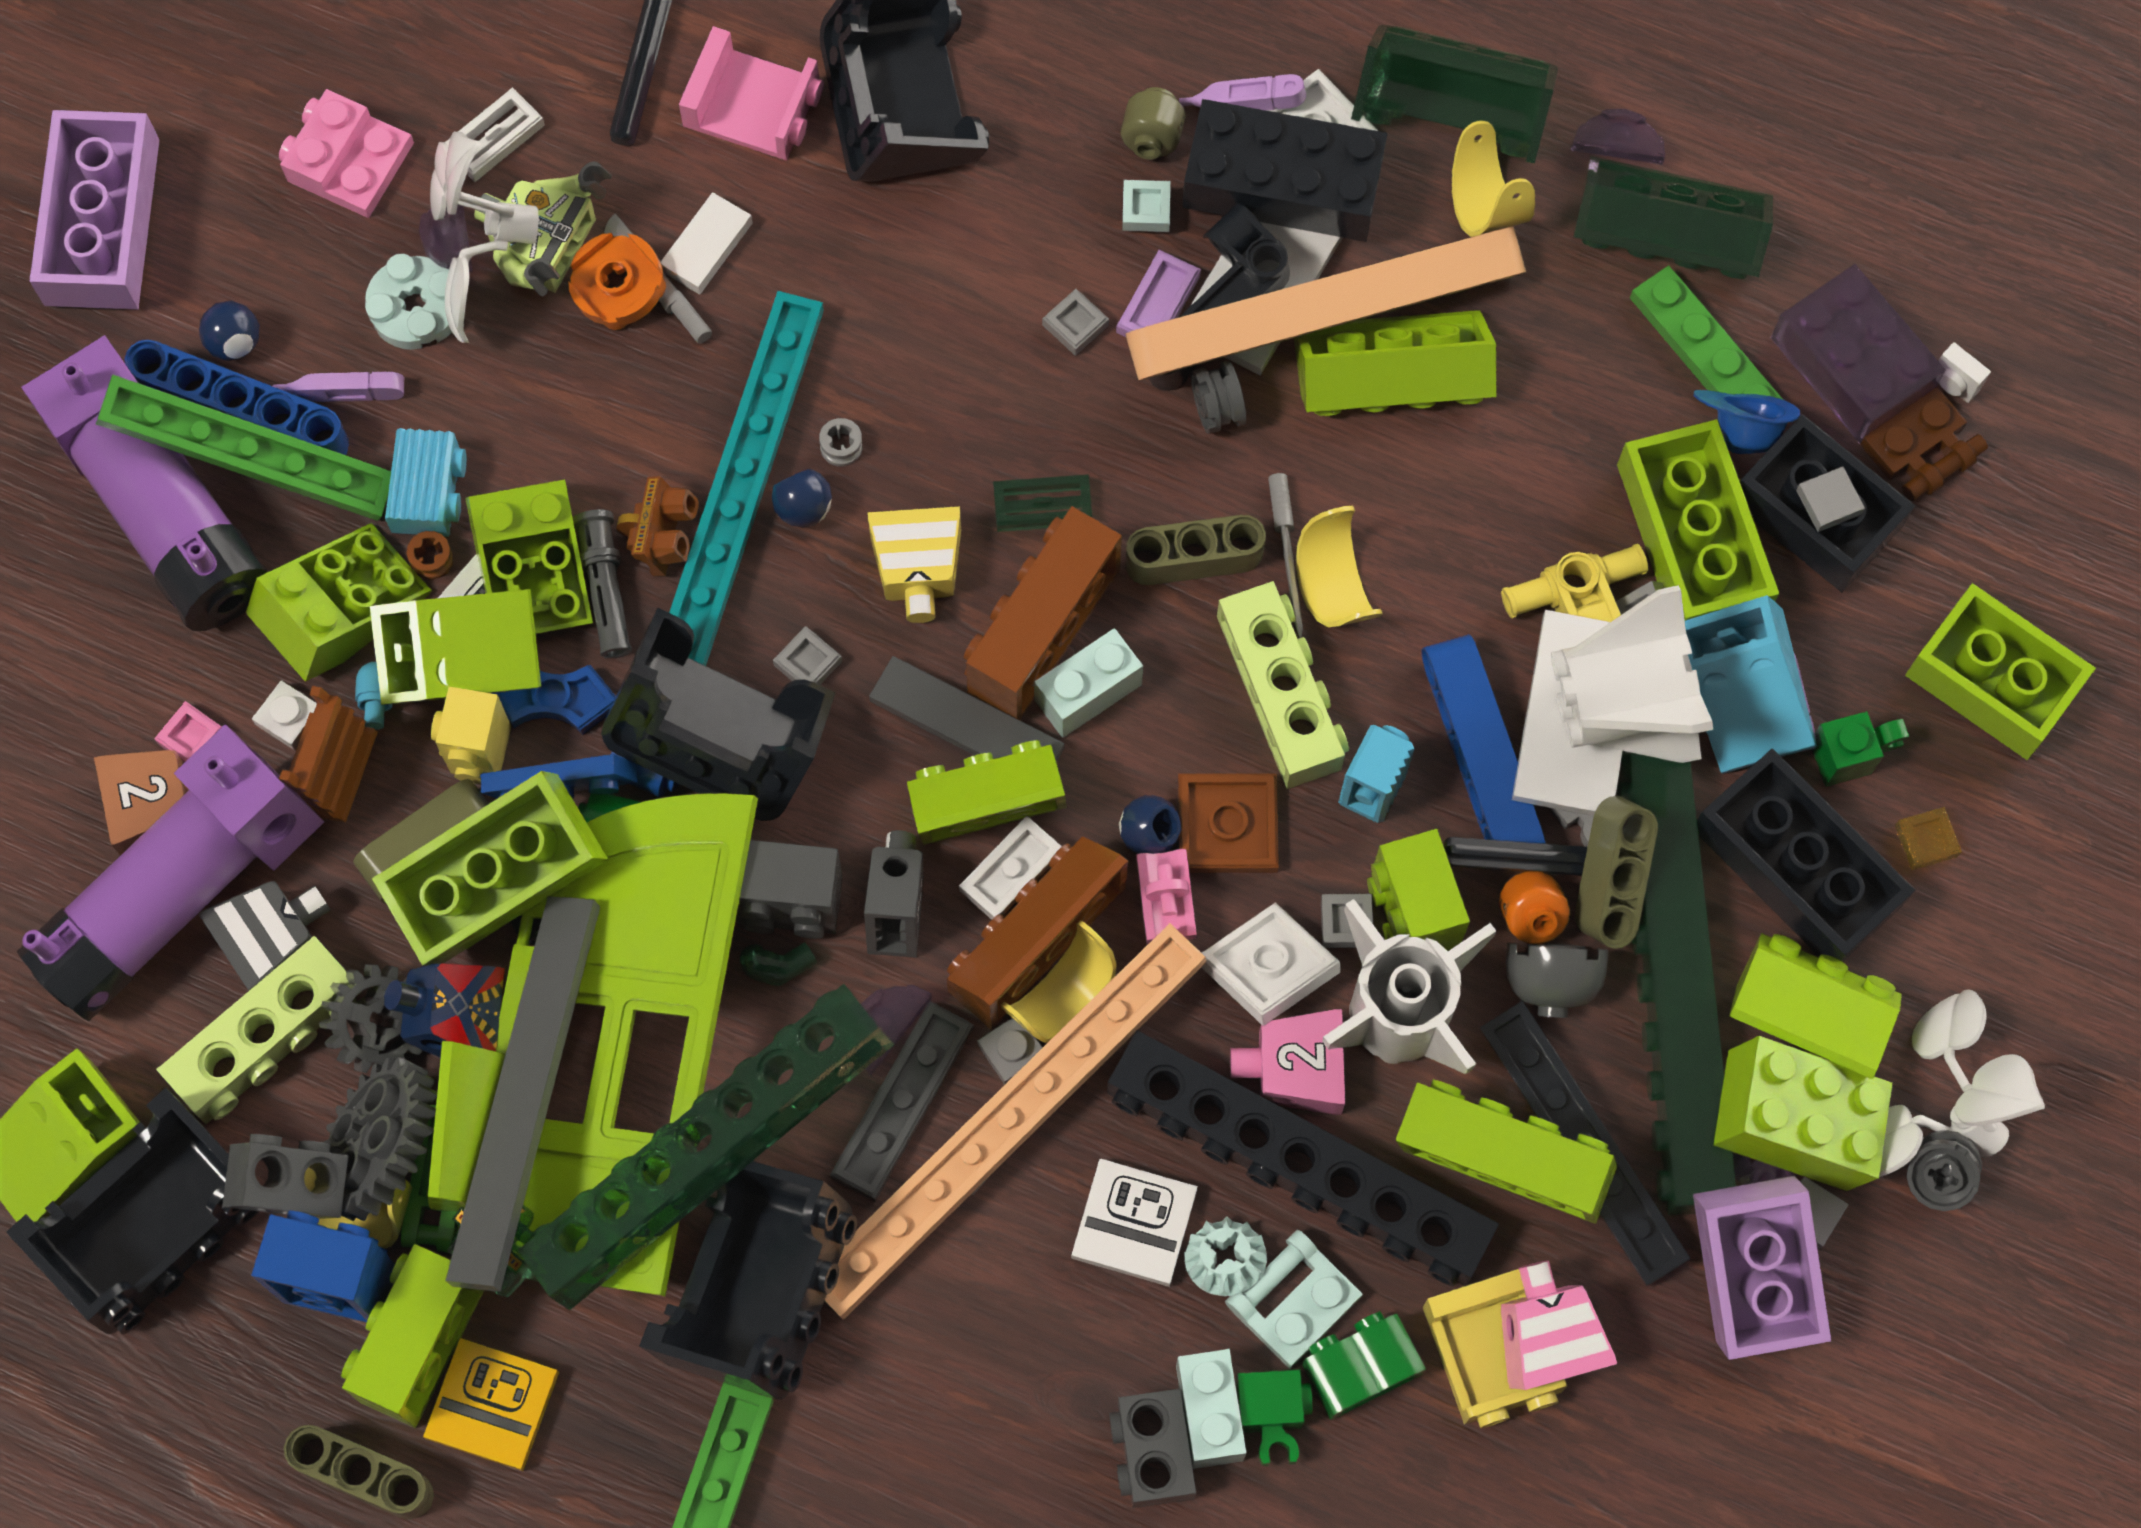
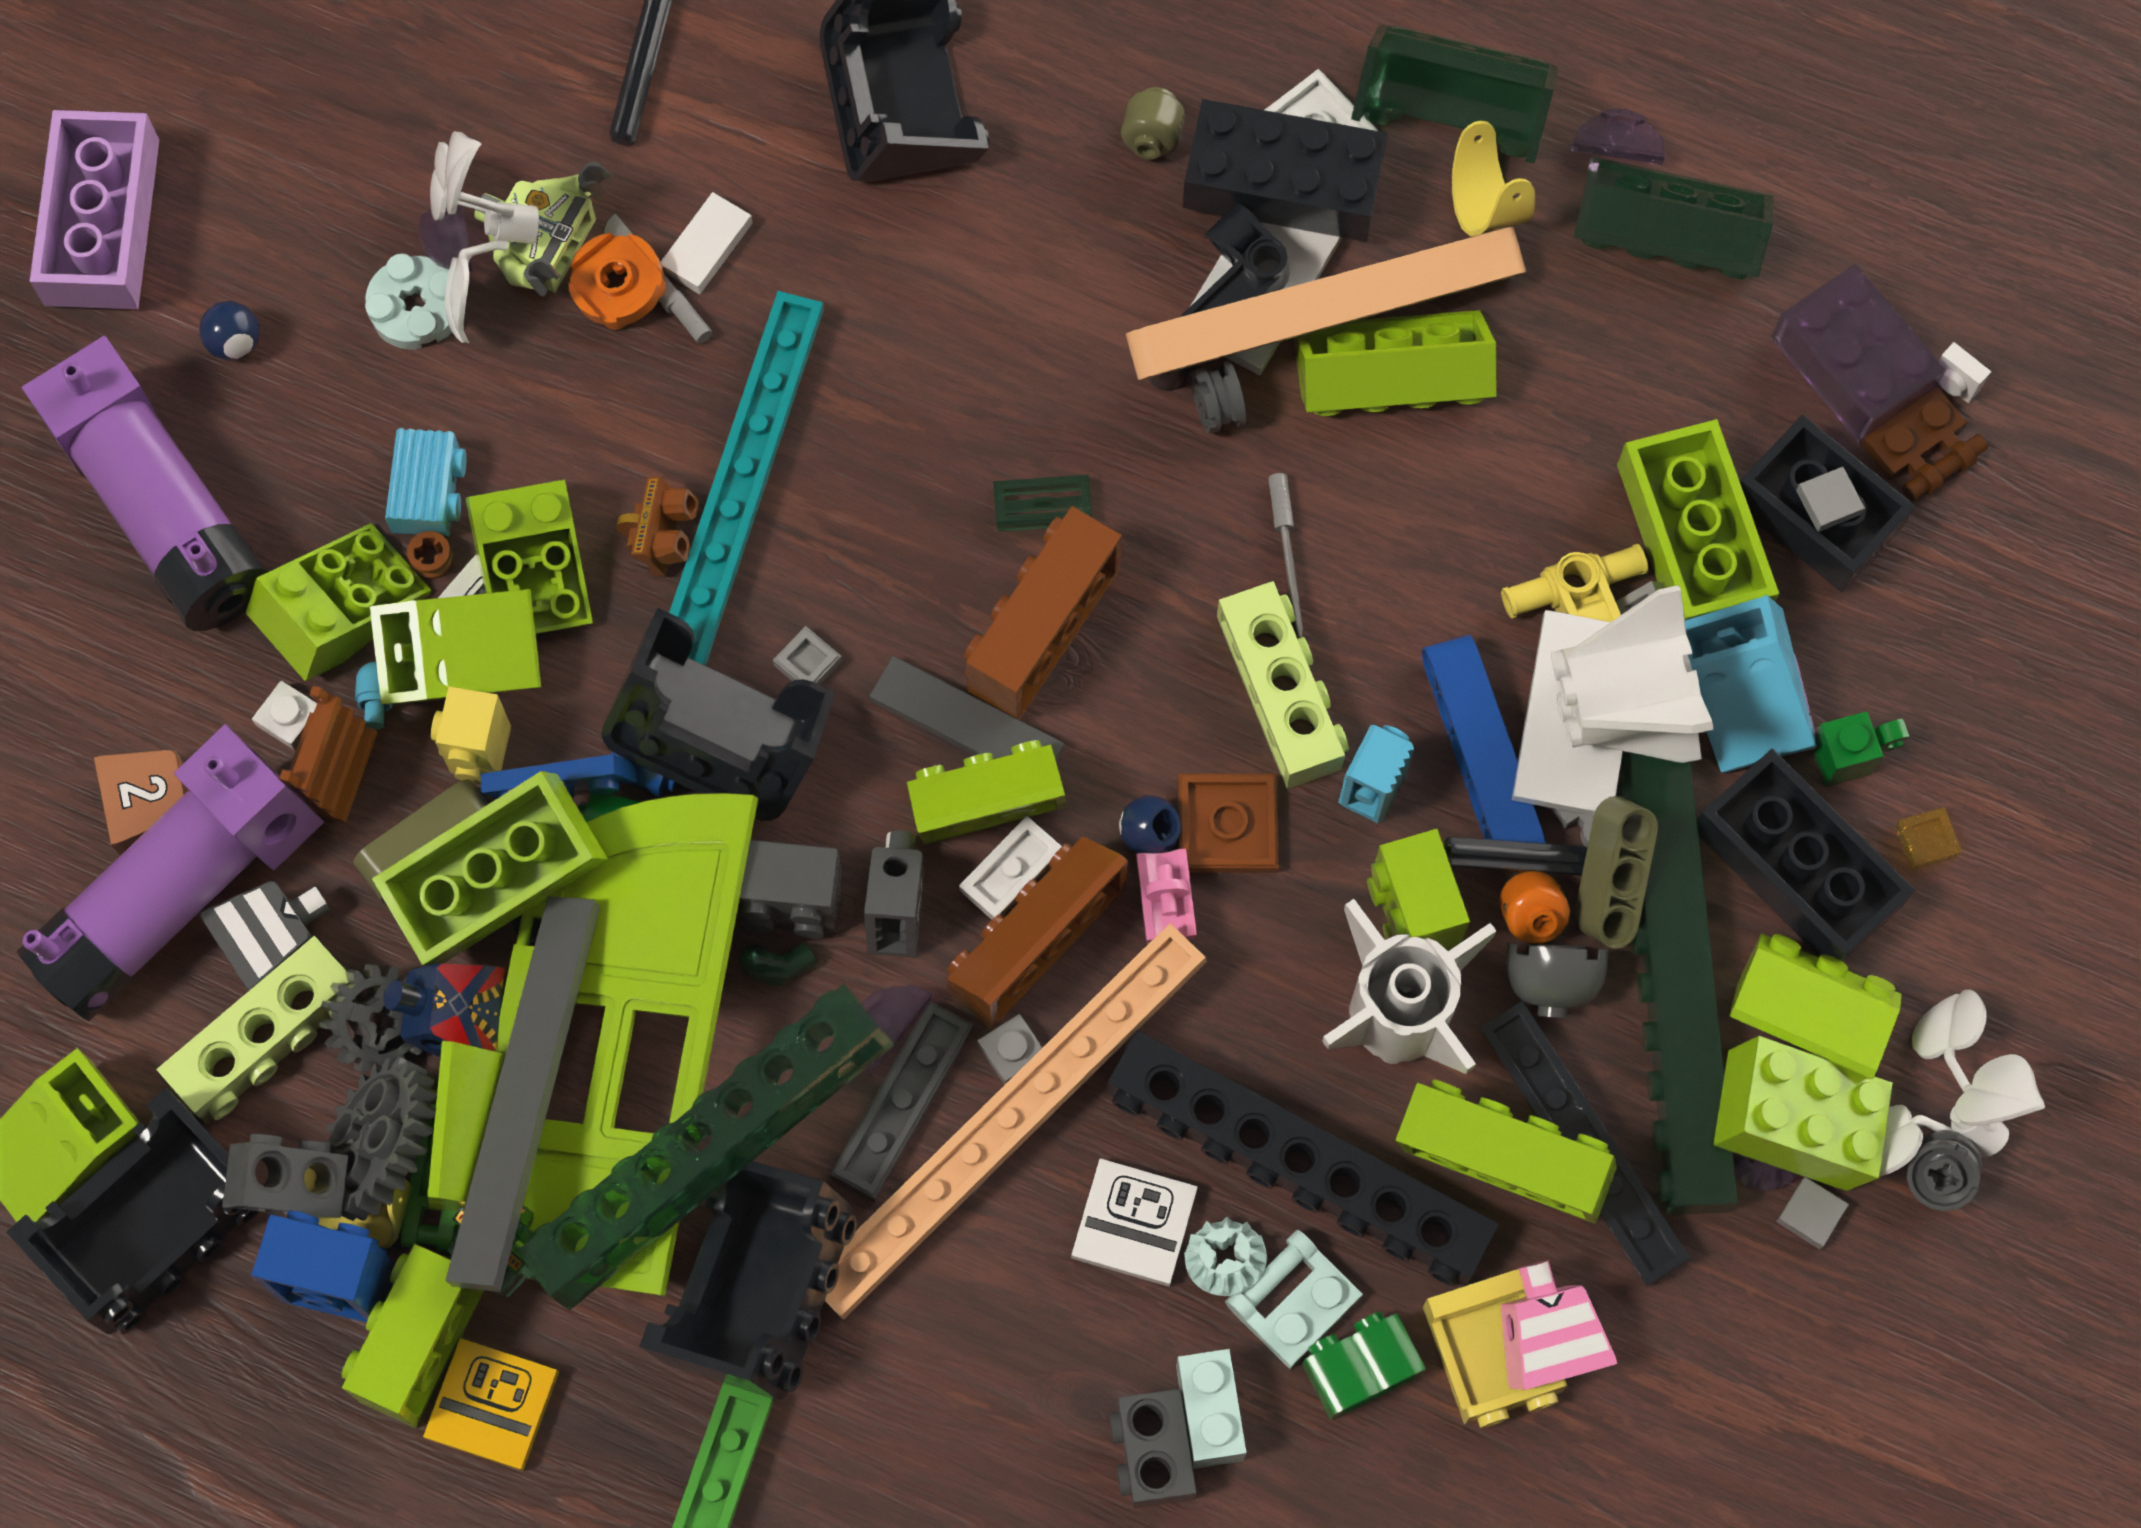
(186, 731): bright pink tile -> none
(224, 385): blue beam -> none
(244, 447): bright green plate -> none
(341, 1454): olive beam -> none
(344, 153): bright pink plate -> none
(347, 386): lavender piece -> none
(511, 140): white tile -> none
(573, 697): blue tile -> none
(600, 562): dark grey pin -> none
(749, 98): bright pink panel -> none
(802, 498): dark blue piece -> none
(844, 456): light grey bush -> none
(917, 556): light yellow torso -> none
(1068, 987): light yellow piece -> none
(1075, 322): light grey tile -> none
(1088, 683): light aqua brick -> none
(1146, 205): light aqua plate -> none
(1160, 293): lavender tile -> none
(1212, 534): olive beam -> none
(1256, 93): lavender piece -> none
(1270, 964): white tile -> none
(1273, 1404): green brick -> none
(1295, 1063): bright pink torso -> none
(1329, 570): light yellow piece -> none
(1334, 923): light grey plate -> none
(1697, 336): bright green plate -> none
(1749, 420): blue piece -> none
(1762, 1267): lavender brick -> none
(2000, 671): lime brick -> none

